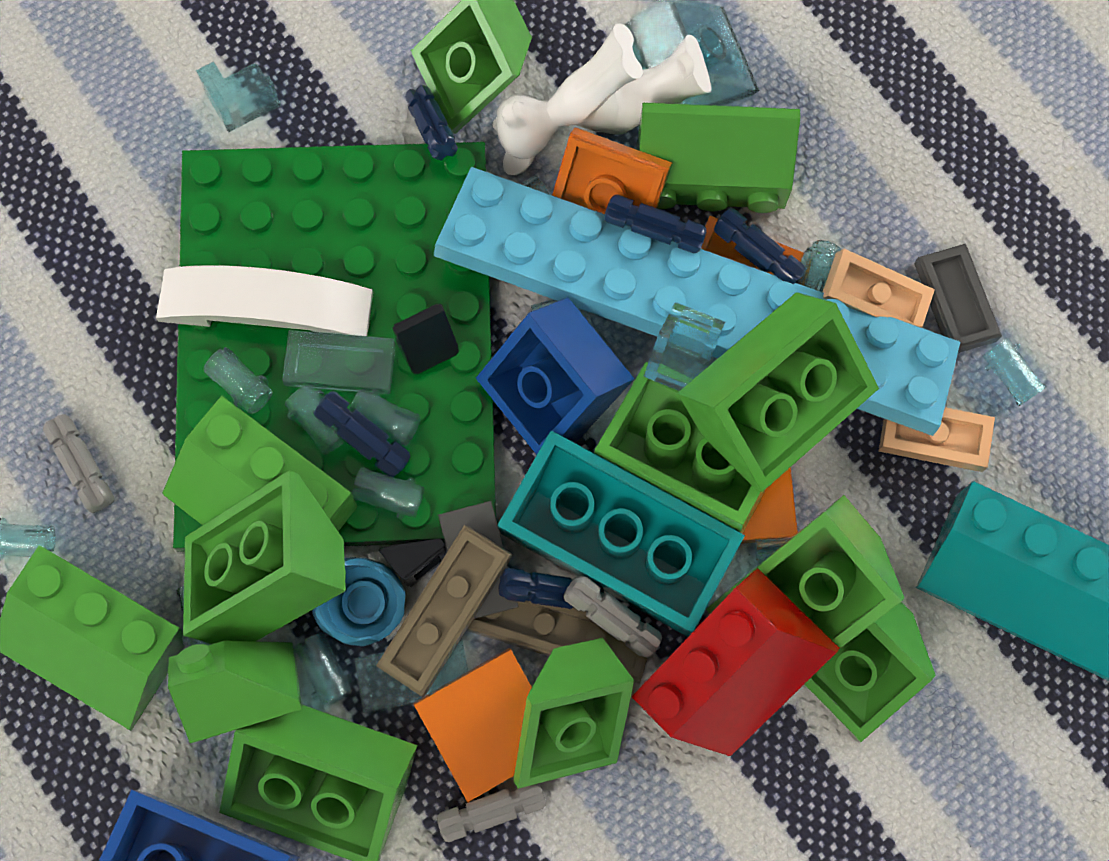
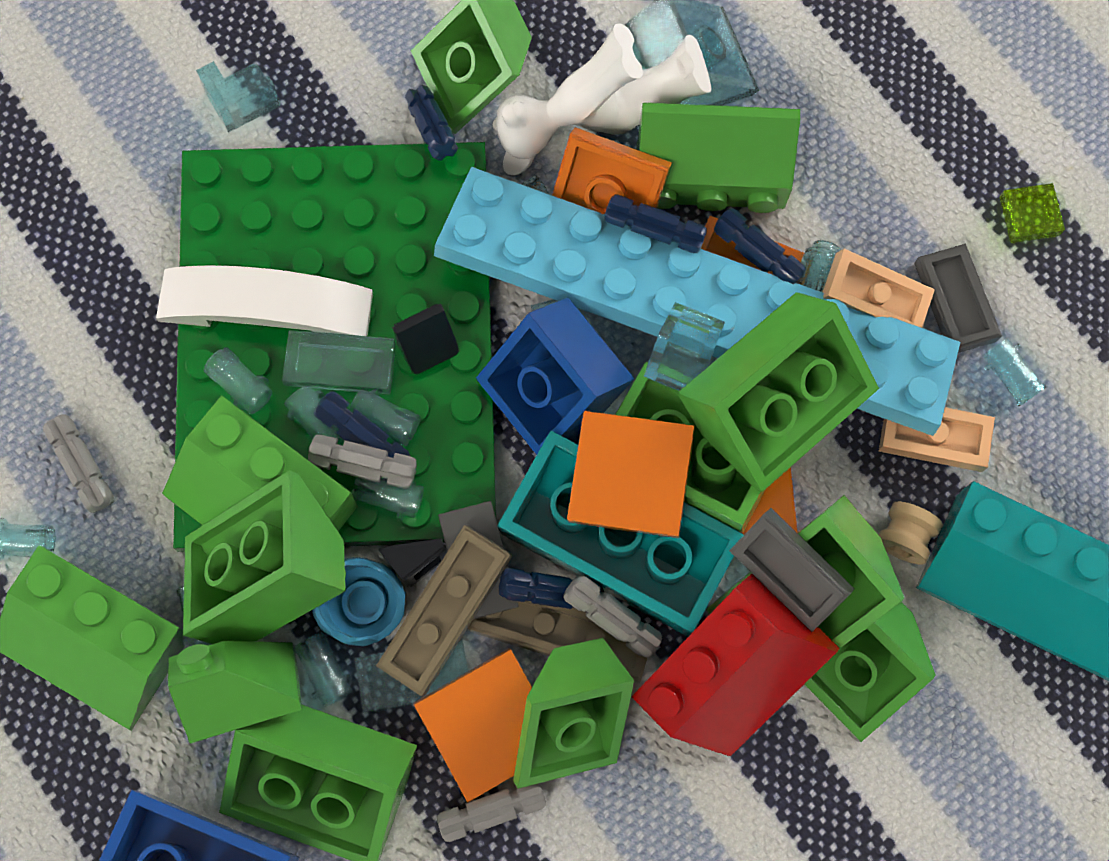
(362, 461): none -> light grey axle
(631, 474): none -> orange tile
(791, 569): none -> dark grey tile
(910, 532): none -> tan wheel
(1032, 213): none -> clear neon green tile

